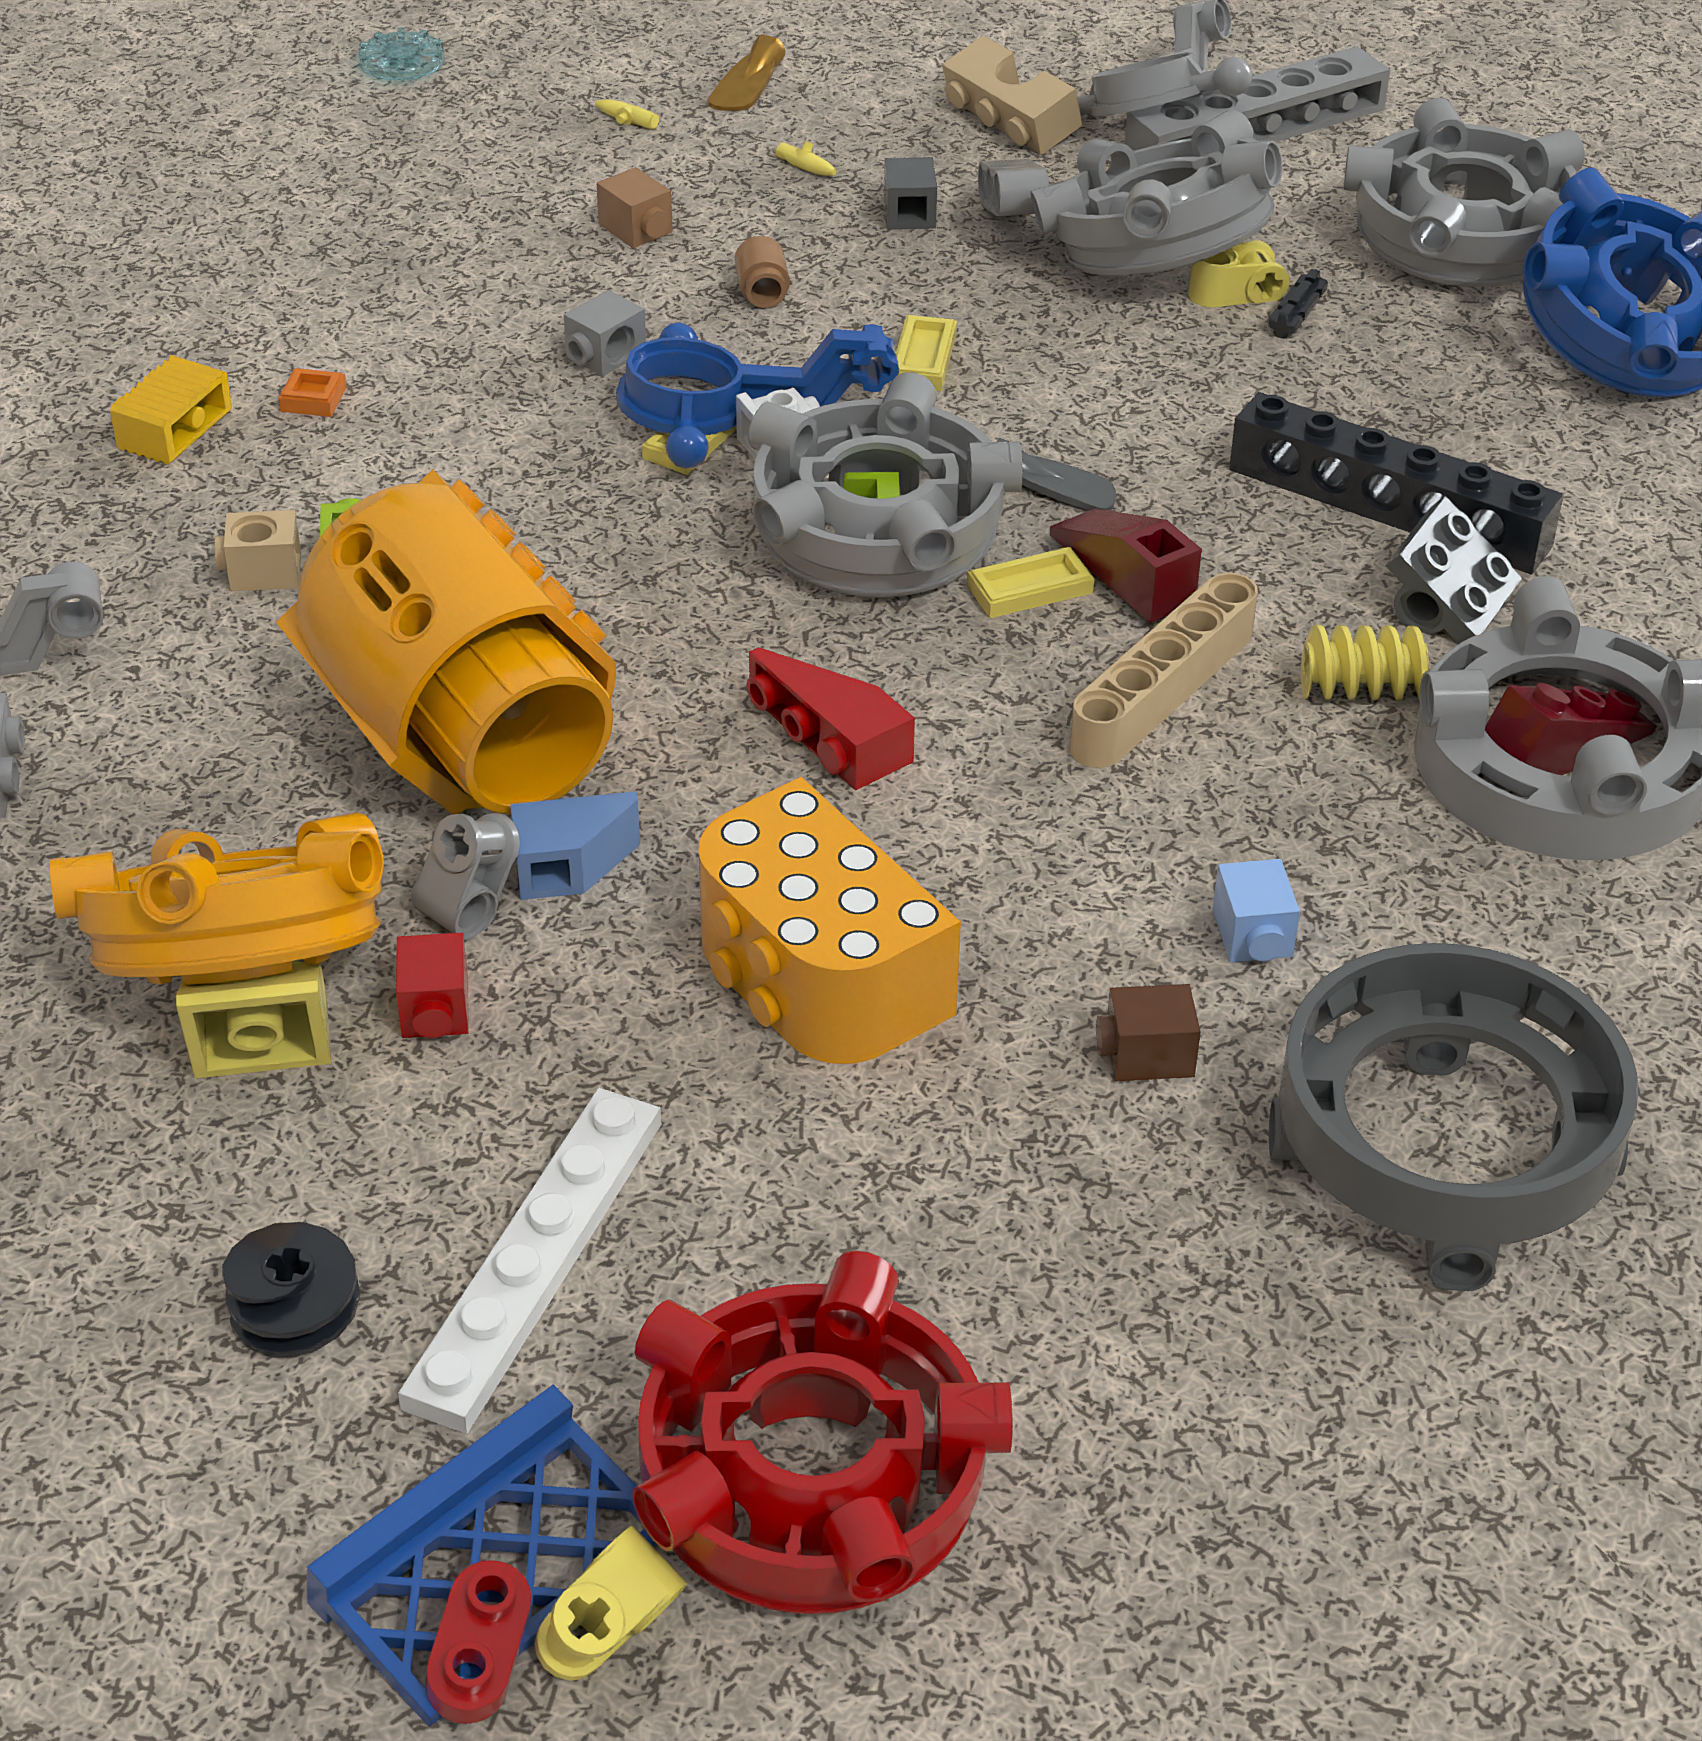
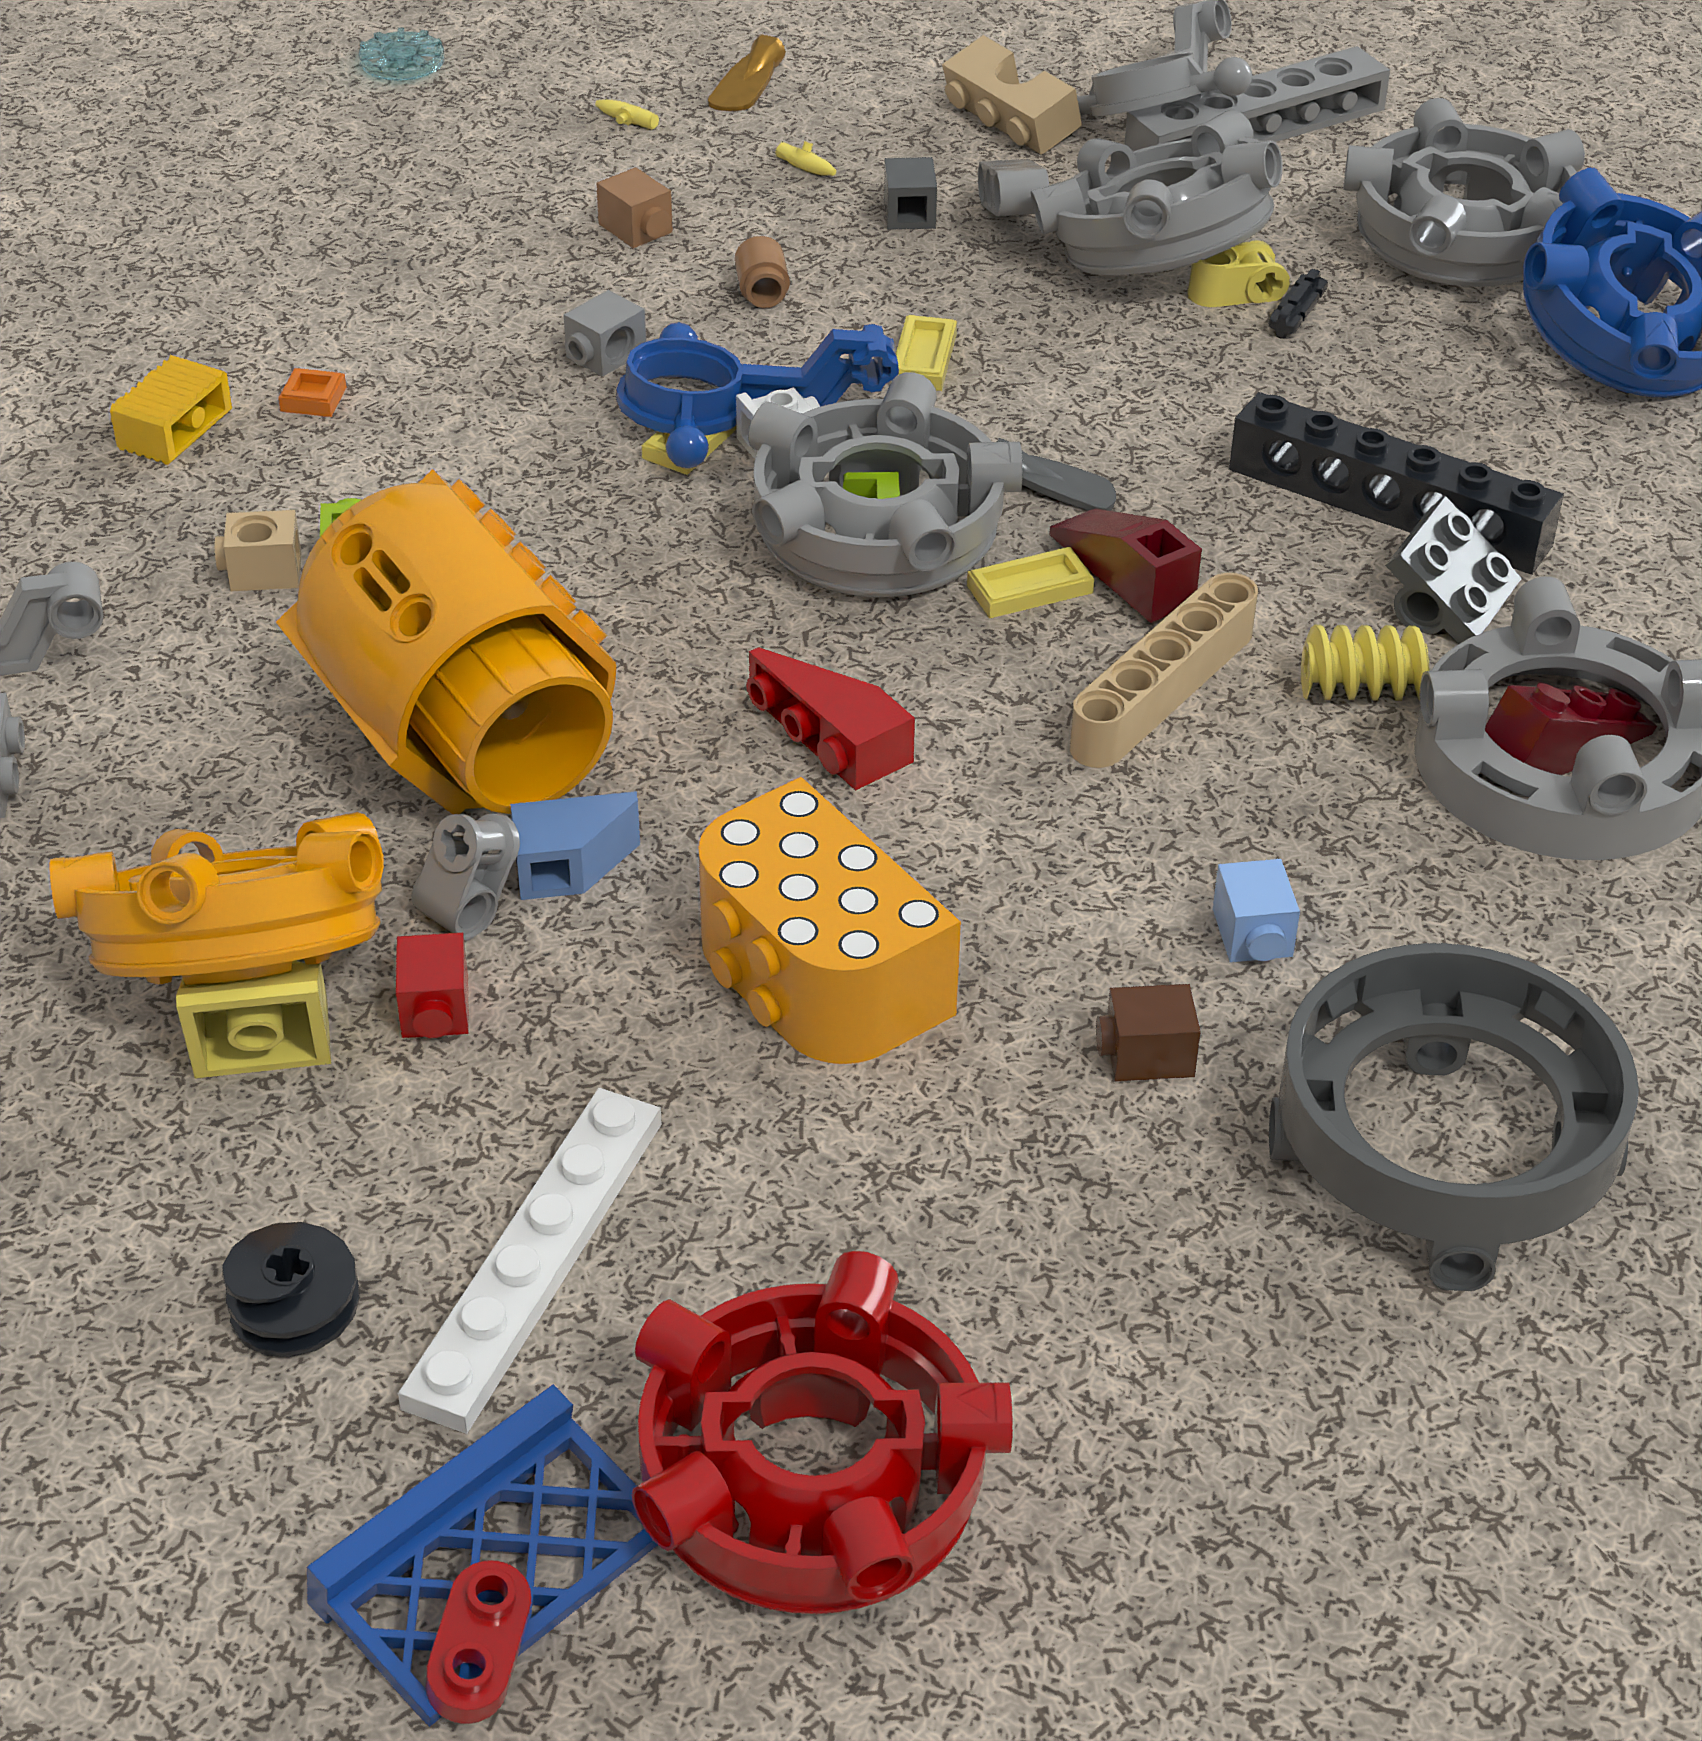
(612, 1601): light yellow piece -> none

